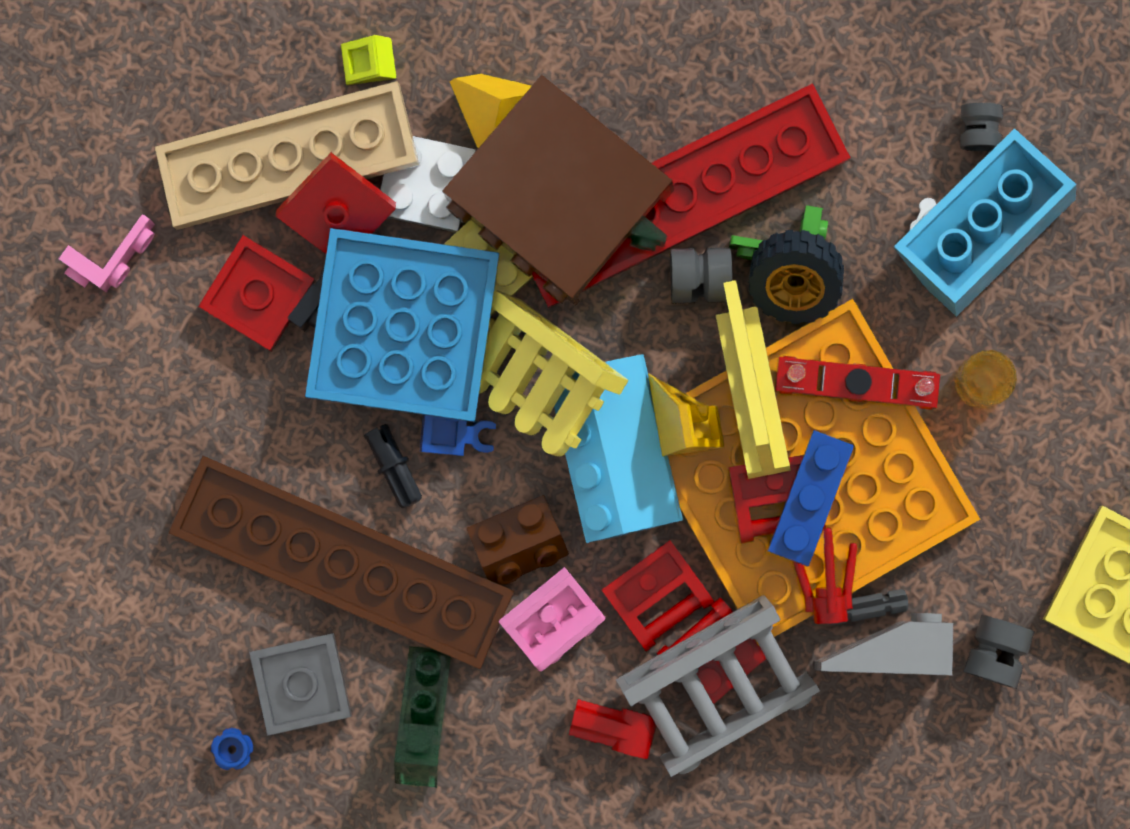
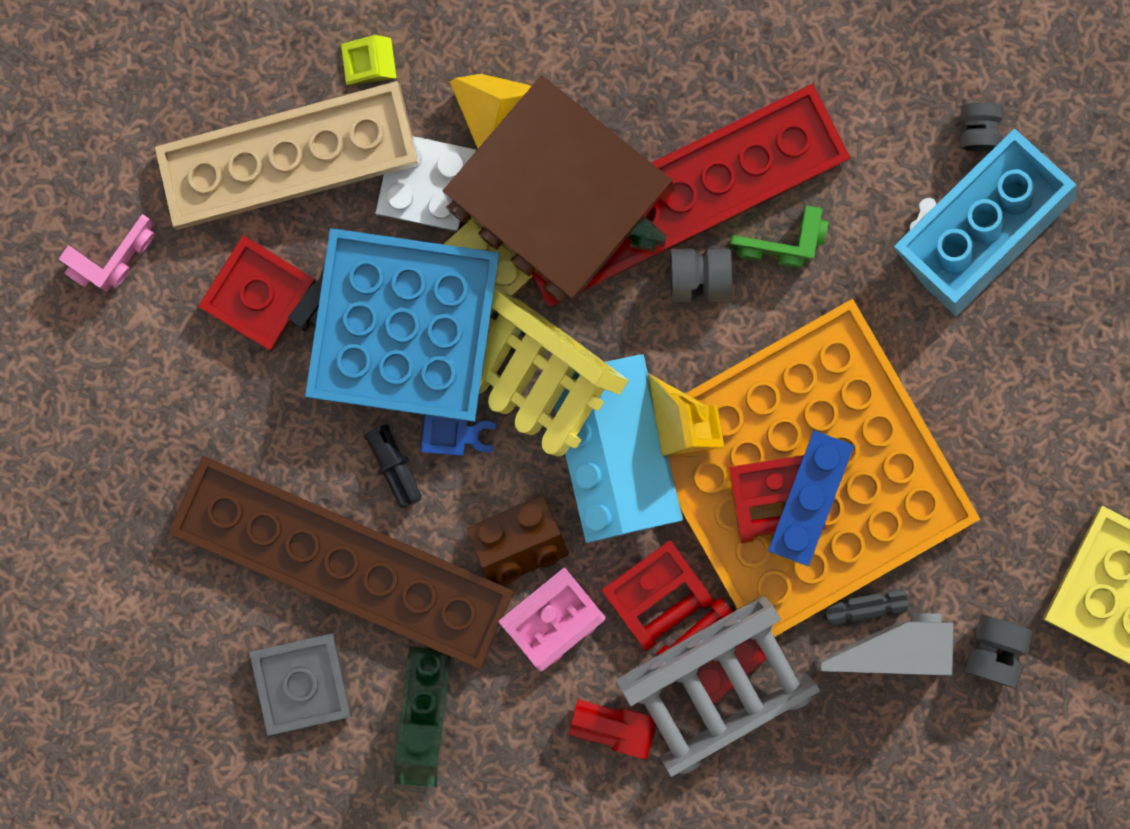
(223, 757): blue plate -> none
(334, 199): red plate -> none
(751, 387): light yellow fence -> none
(800, 296): black wheel -> none
(831, 601): red plant -> none
(857, 382): red piece -> none
(985, 379): clear yellow wheel -> none

